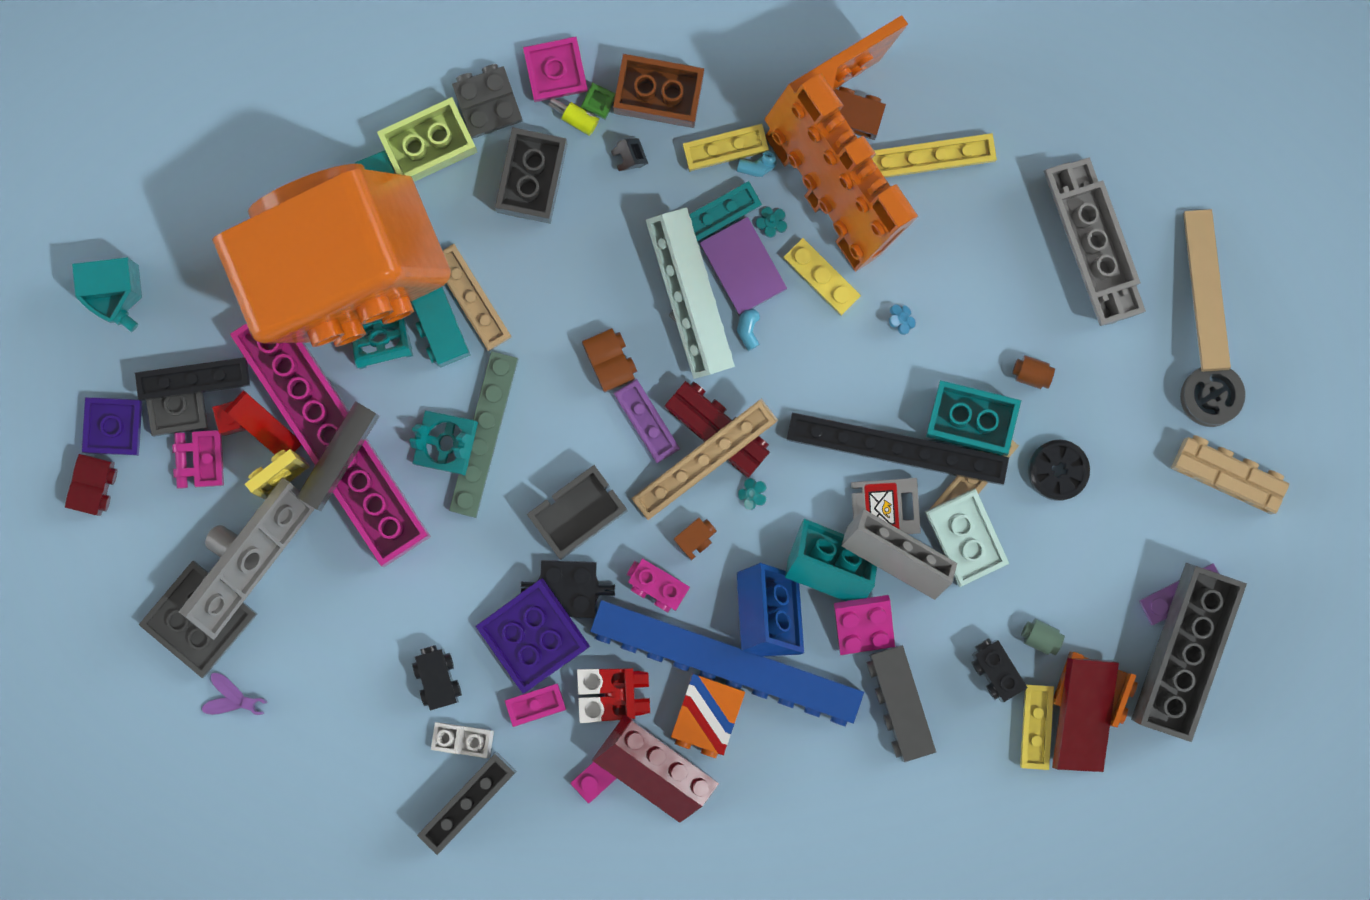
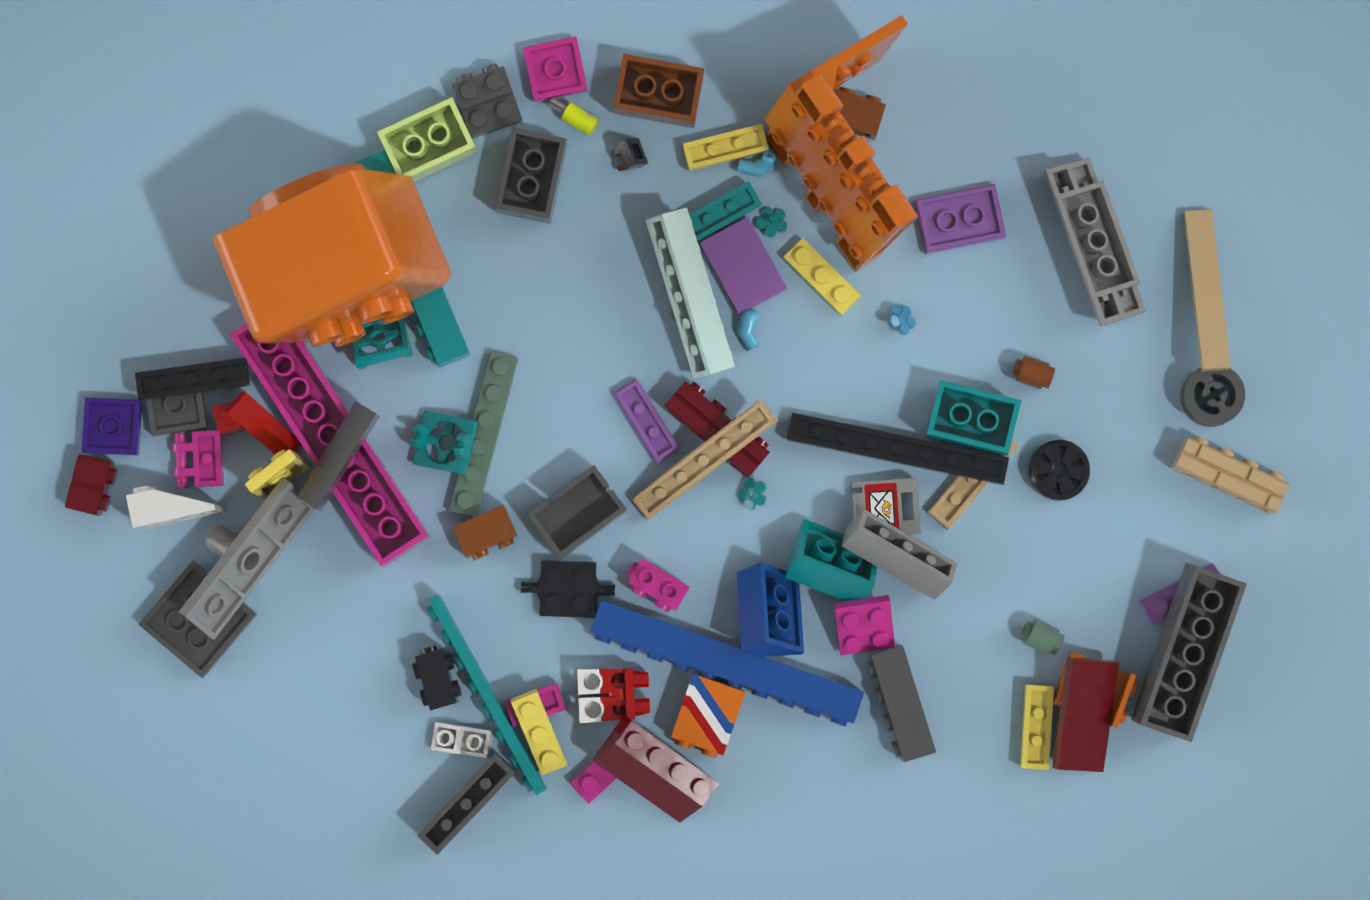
(109, 289): teal piece -> none
(157, 508): none -> white slope
(233, 700): medium lavender piece -> none
(474, 301): tan tile -> none
(485, 532): none -> dark orange brick
(492, 706): none -> teal plate
(532, 636): dark purple plate -> none
(539, 732): none -> light yellow plate
(598, 101): bright green tile -> none
(609, 360): dark orange brick -> none
(695, 537): dark orange brick -> none
(935, 155): light yellow plate -> none
(960, 219): none -> medium lavender tile
(967, 537): light aqua tile -> none
(998, 669): black brick -> none

